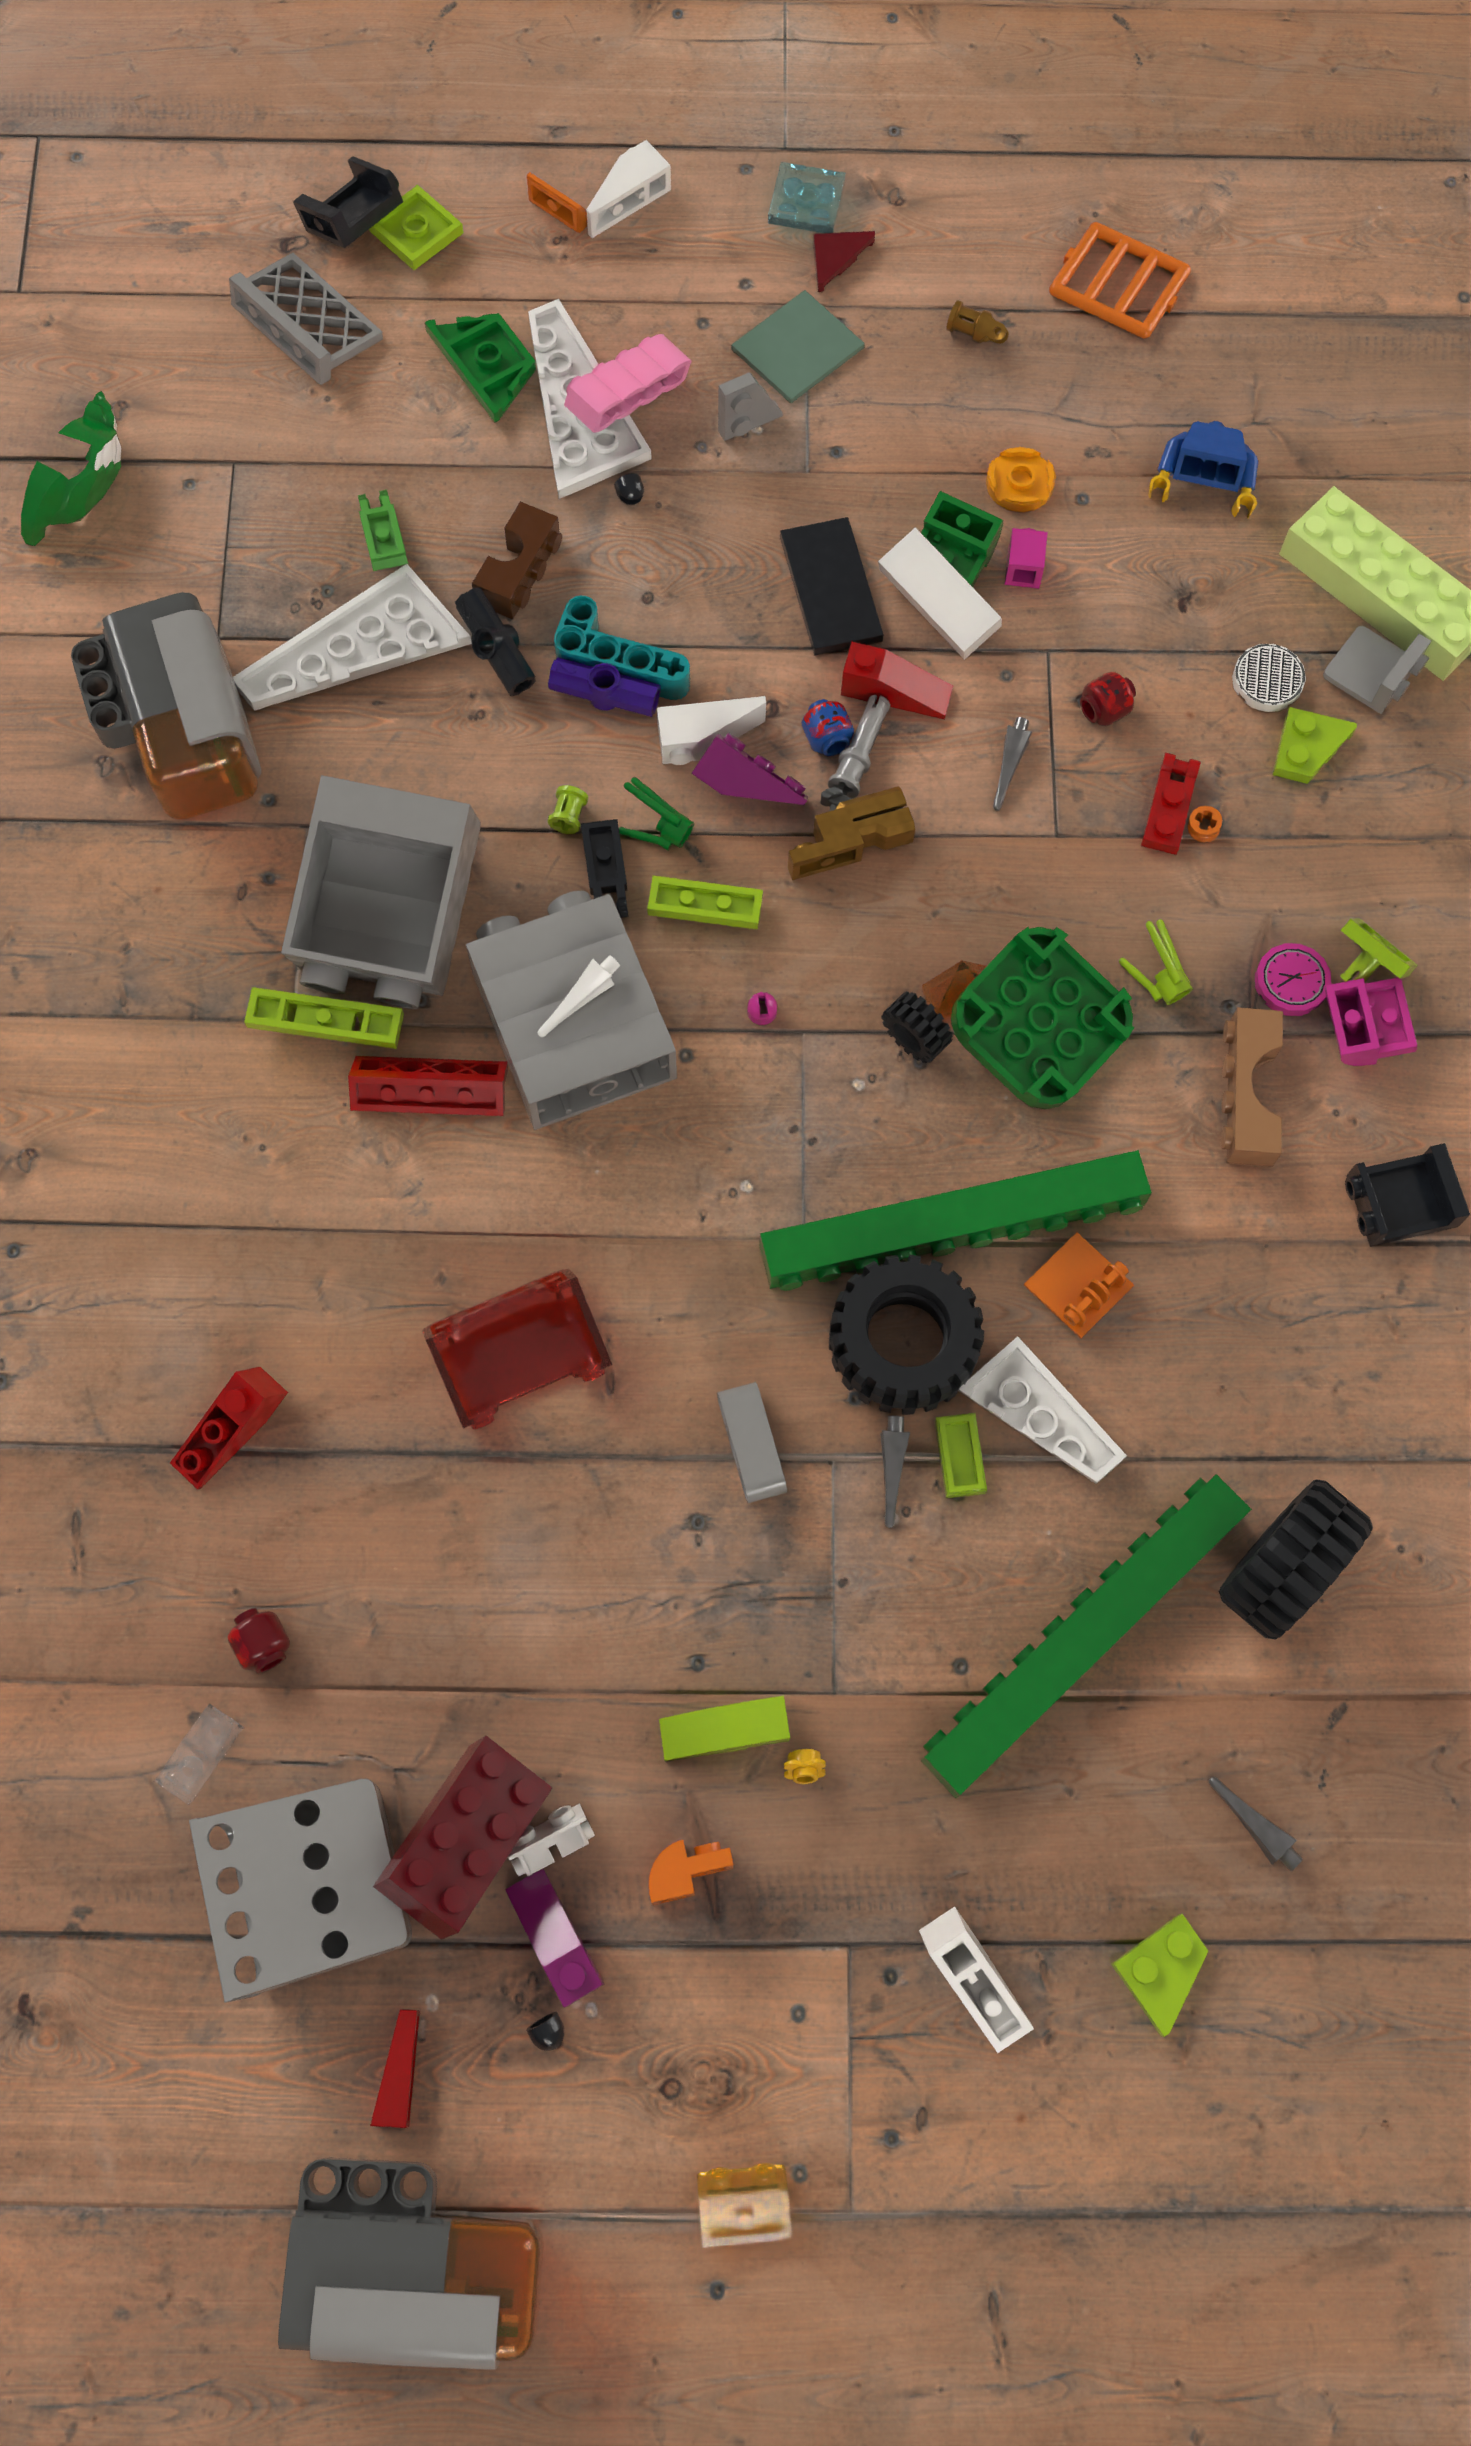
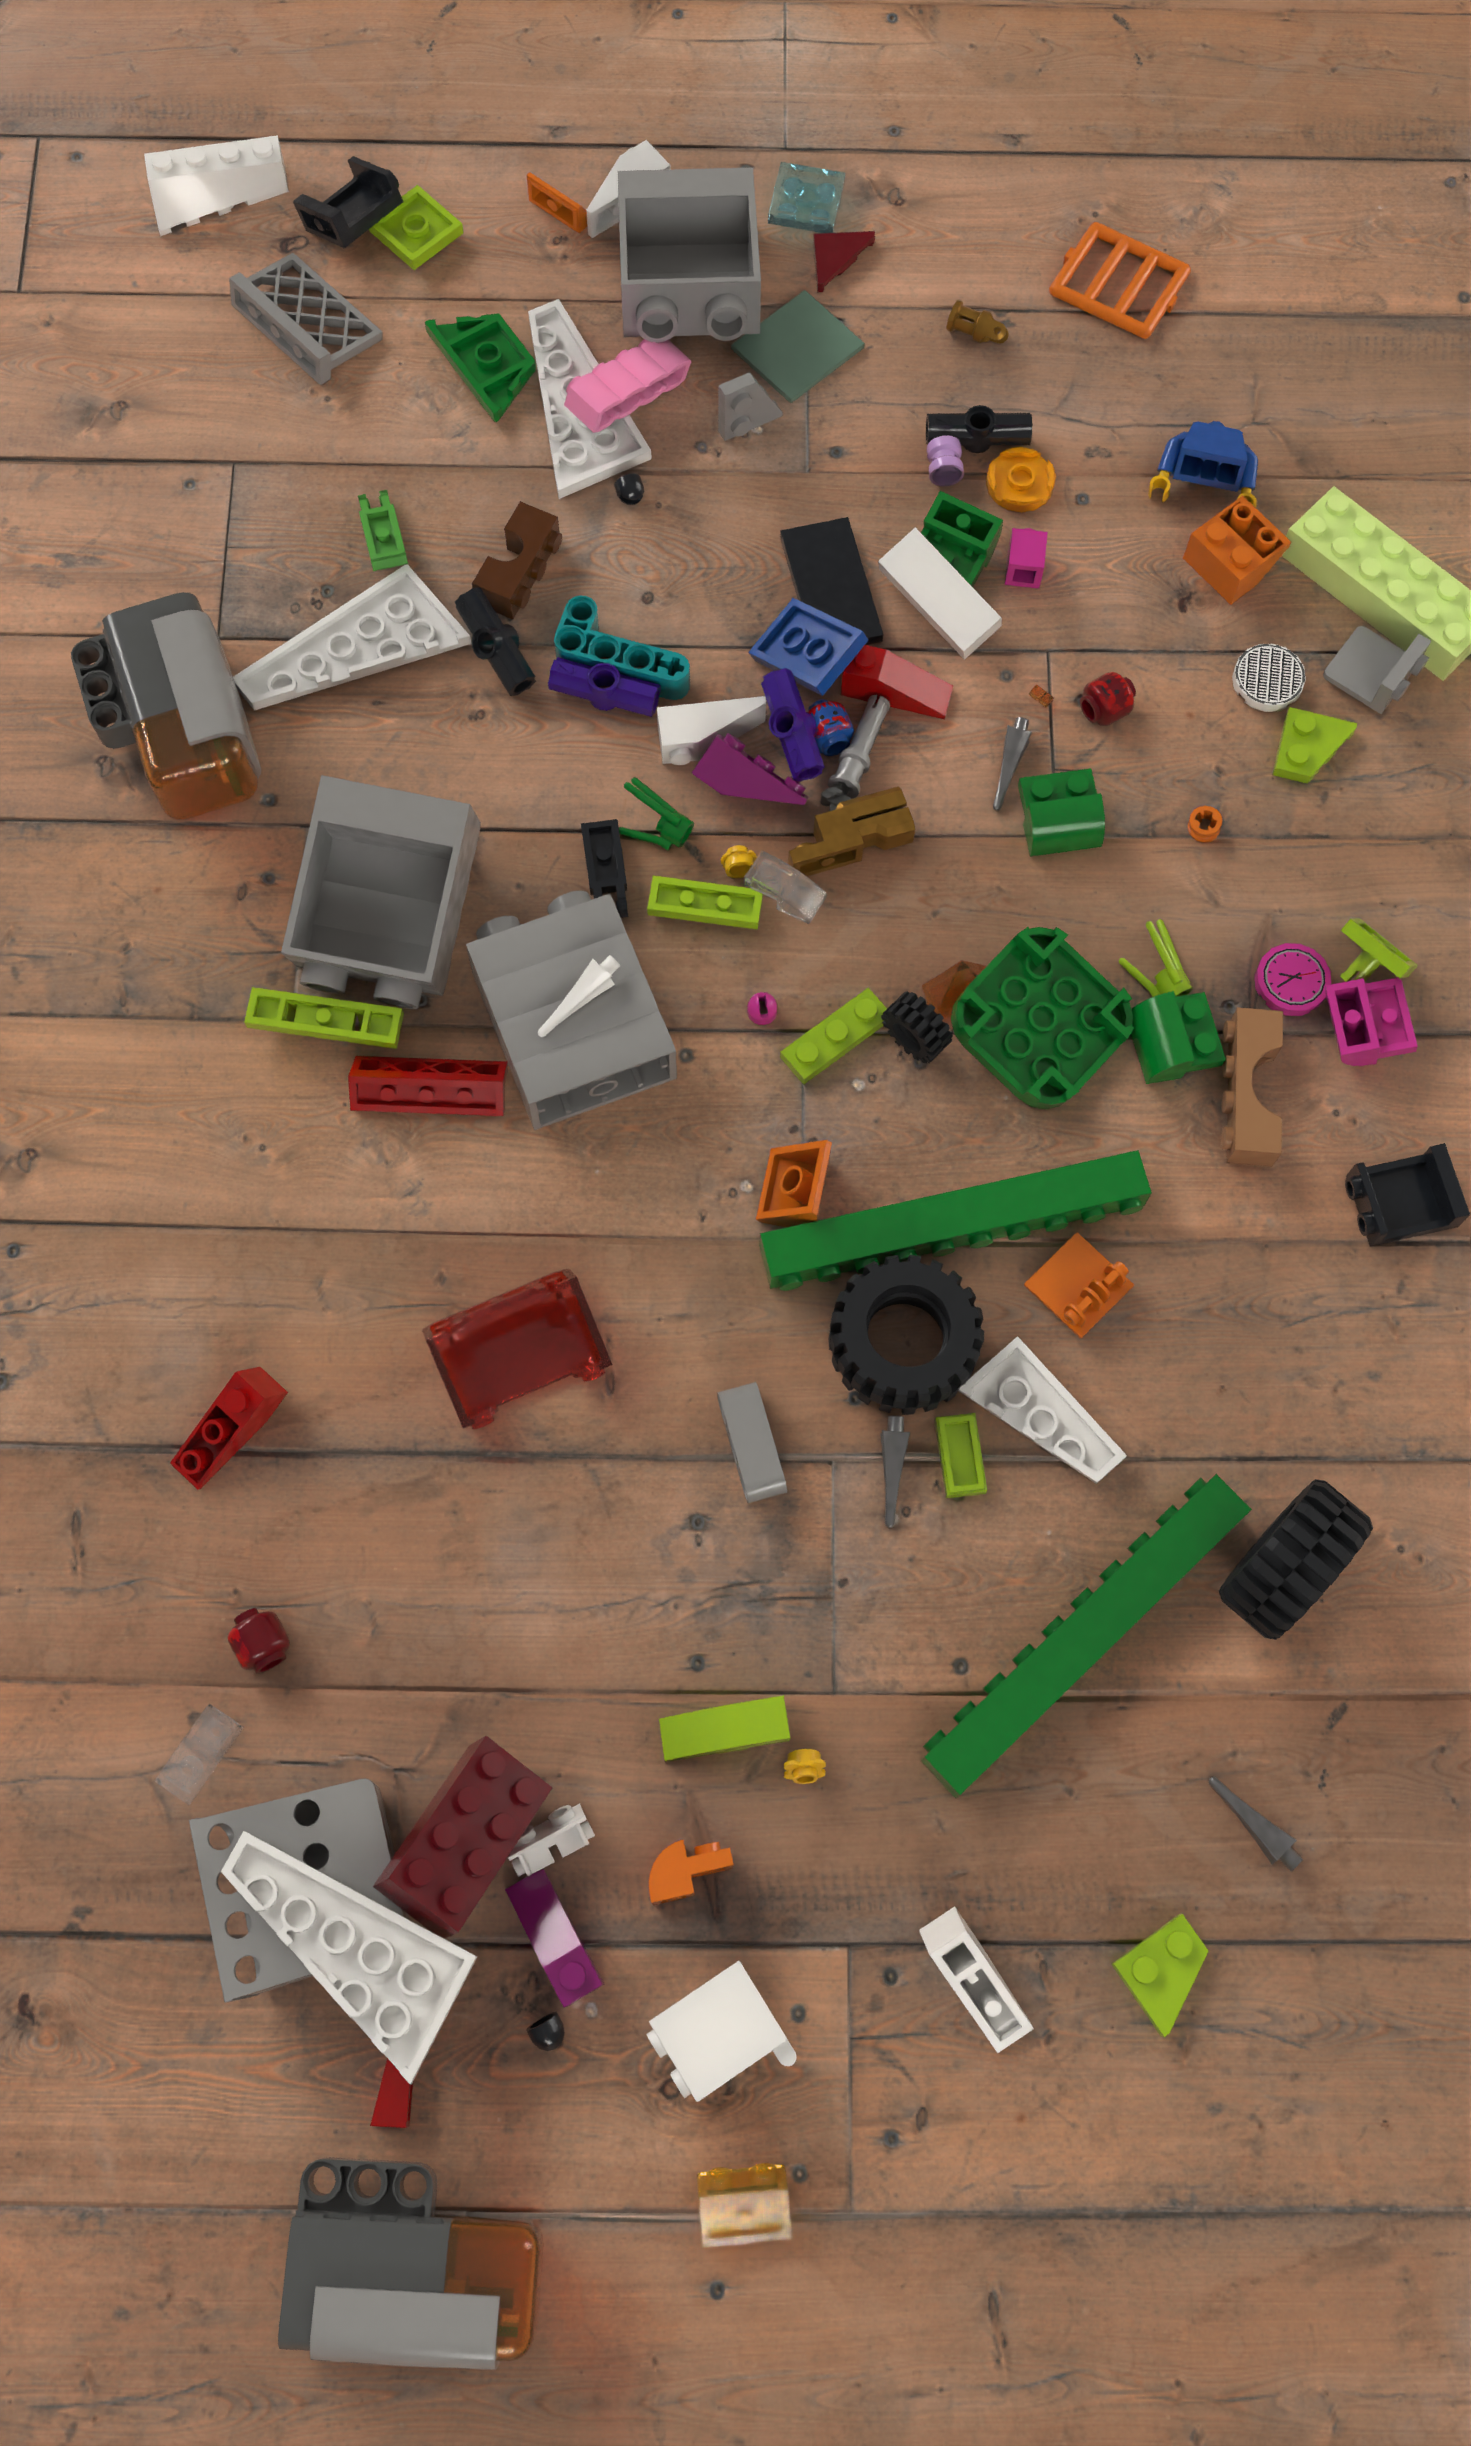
(54, 498): green animal -> none
(213, 179): none -> white wedge
(367, 1957): none -> white wing
(568, 809): lime bush -> none
(689, 253): none -> light grey brick
(718, 2033): none -> white container
(738, 861): none -> yellow plate
(788, 710): none -> dark purple piece
(792, 889): none -> clear slope
(794, 1184): none -> orange slope
(809, 645): none -> blue plate
(834, 1036): none -> lime plate
(945, 461): none -> lavender wheel
(981, 428): none -> black piece
(1040, 694): none -> clear orange piece
(1062, 812): none -> green brick
(1170, 804): red plate -> none
(1175, 1036): none -> green brick
(1235, 549): none -> orange slope

